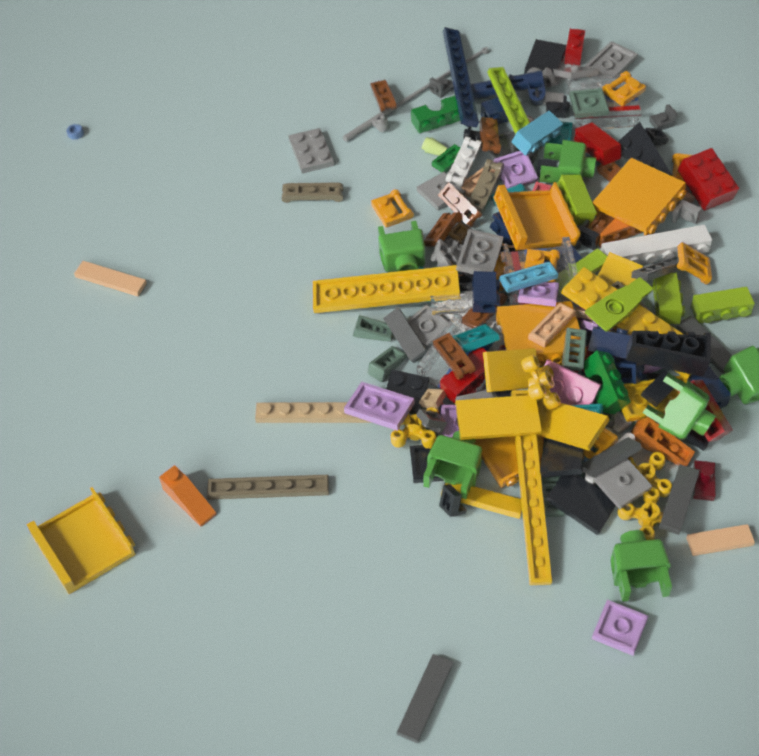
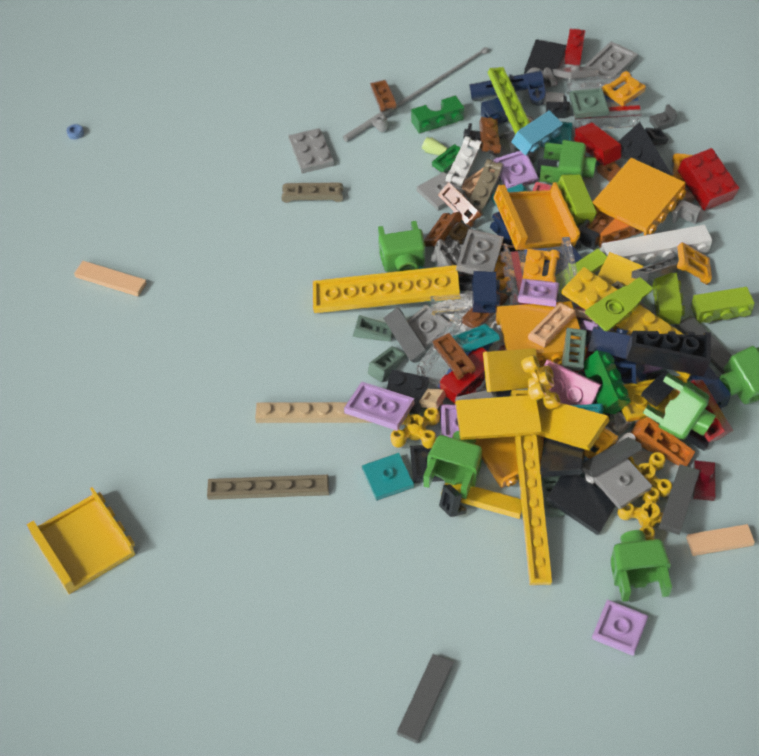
(186, 495): orange slope -> none
(386, 210): light orange plate -> none
(387, 476): none -> teal plate
(432, 421): dark grey bracket -> none
(441, 86): dark grey bracket -> none
(460, 78): dark blue plate -> none
(528, 277): medium azure tile -> none

